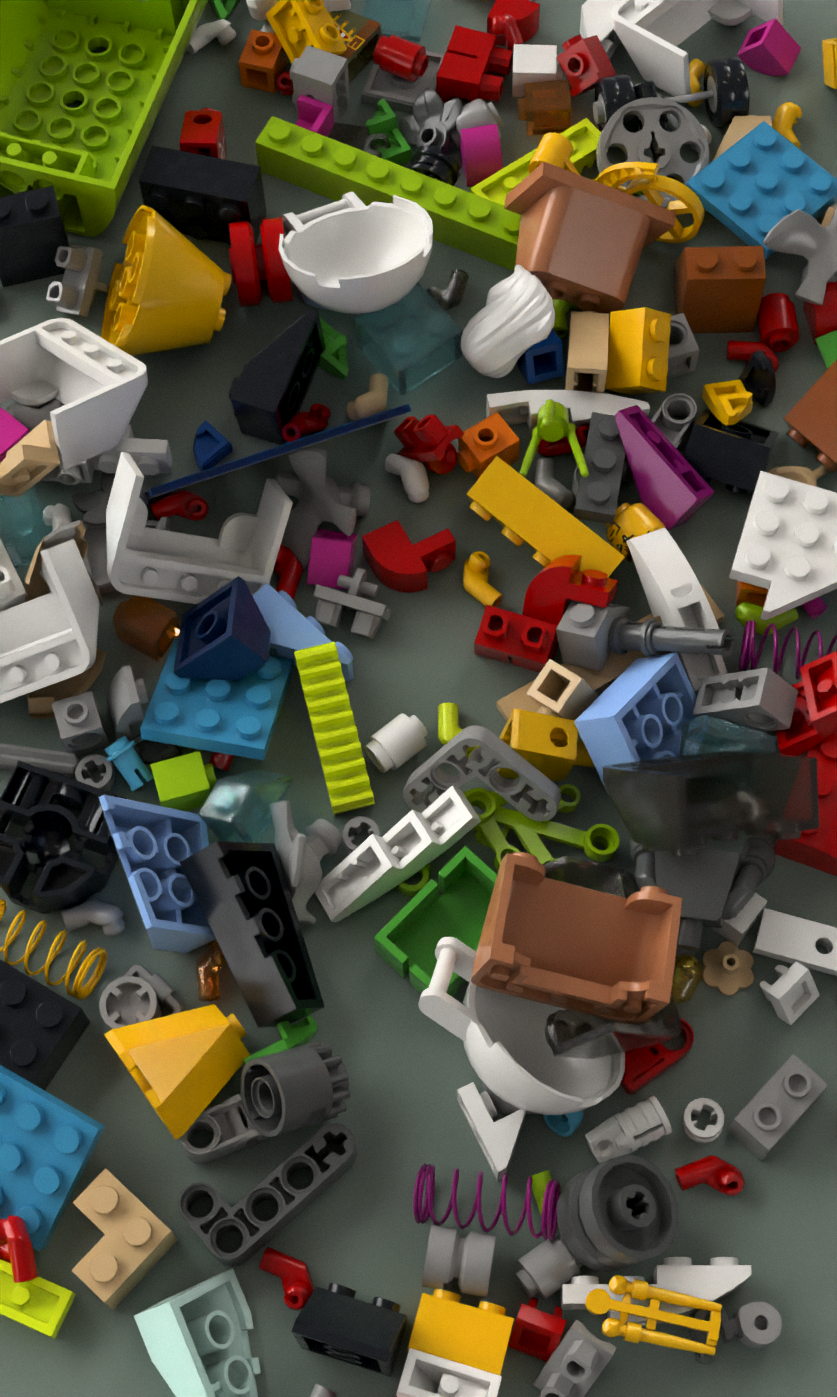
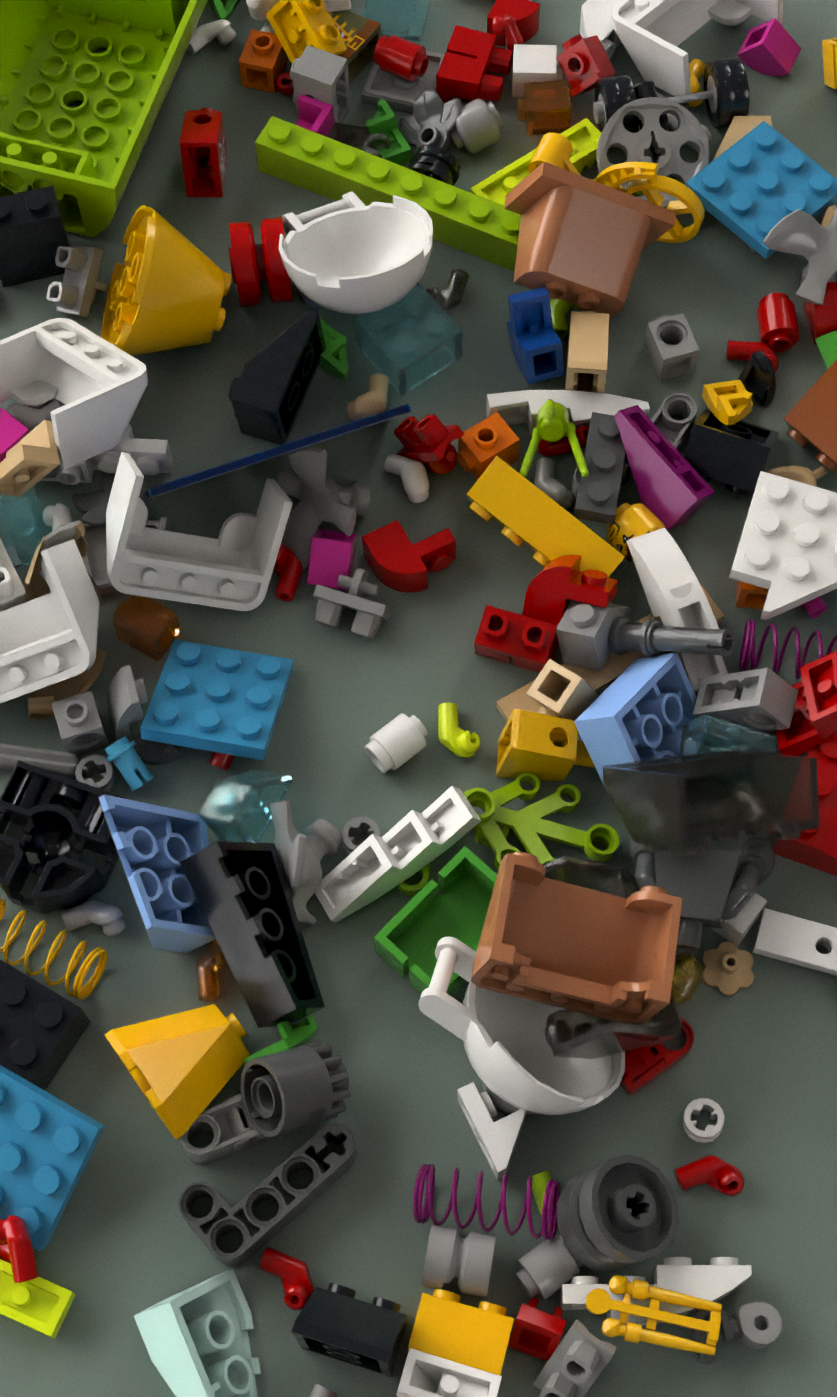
(131, 1239): tan brick -> none
(135, 999): light grey piece -> none
(180, 504): red arm -> none
(183, 781): lime brick -> none
(202, 193): black brick -> none
(209, 446): blue tile -> none
(223, 636): dark blue slope -> none
(292, 630): light blue slope -> none
(306, 422): red arm -> none
(334, 728): neon yellow gear -> none
(476, 579): yellow arm -> none
(480, 153): dark pink brick -> none
(484, 764): light grey beam -> none
(514, 319): white piece -> none
(561, 1125): medium azure hinge -> none
(629, 1130): white hinge -> none
(638, 351): yellow brick -> none
(720, 287): dark orange slope -> none
(751, 611): lime arm -> none
(777, 1107): light grey brick -> none
(784, 120): yellow arm -> none
(791, 992): white tile -> none

